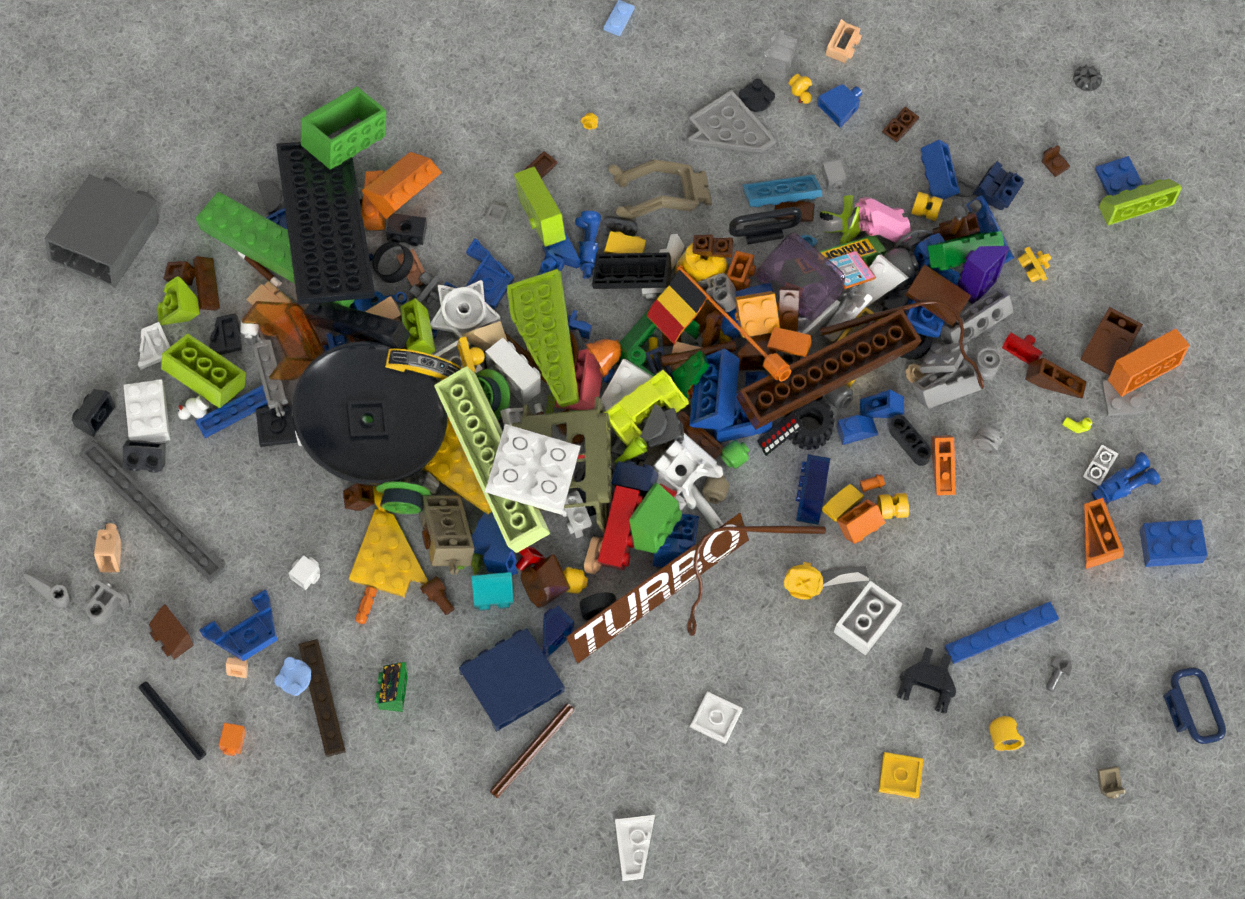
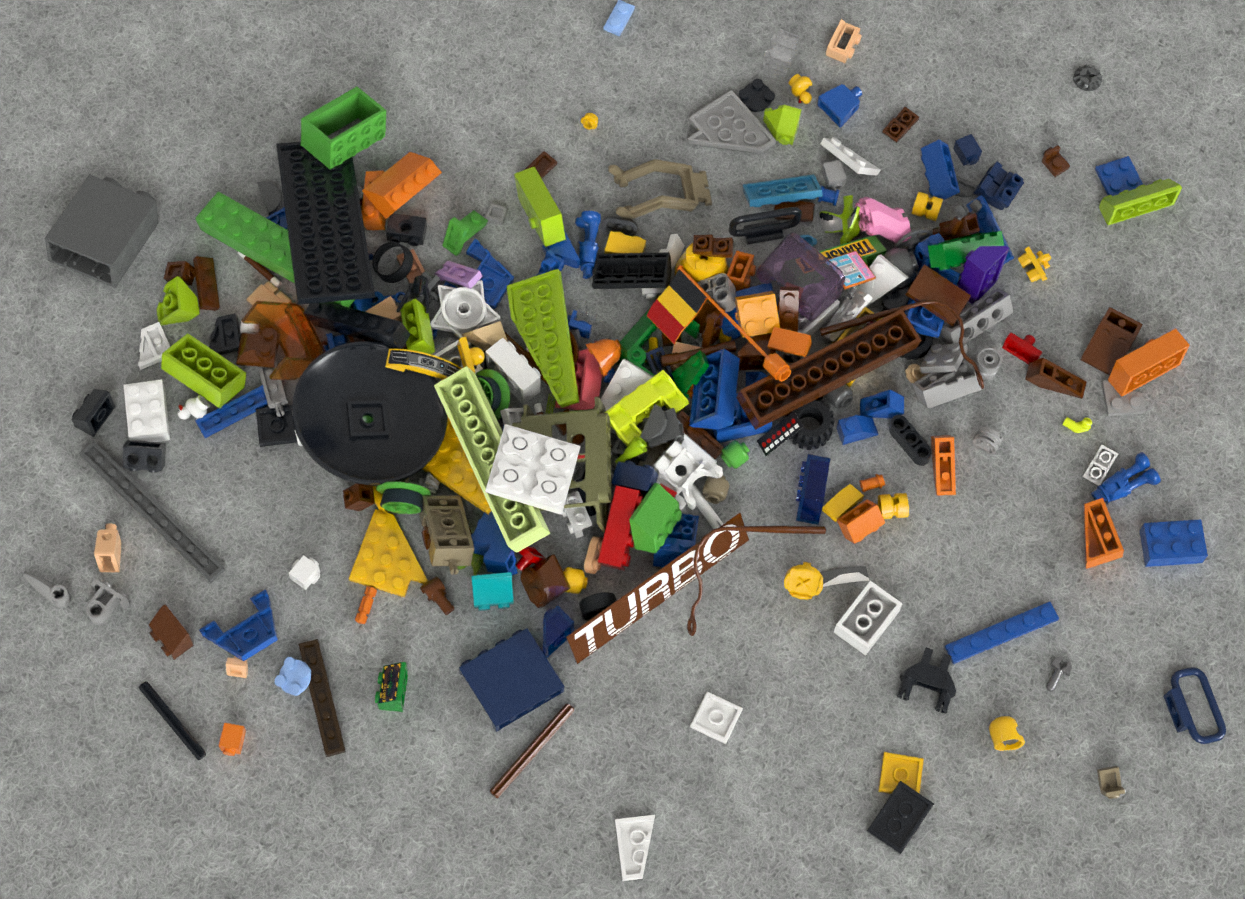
(258, 348): none -> reddish brown slope
(420, 287): none -> black plant
(459, 274): none -> lavender plate
(462, 230): none -> bright green bracket
(783, 123): none -> lime slope
(829, 196): none -> blue bush
(849, 157): none -> white wing
(900, 817): none -> black tile
(967, 150): none -> dark blue brick

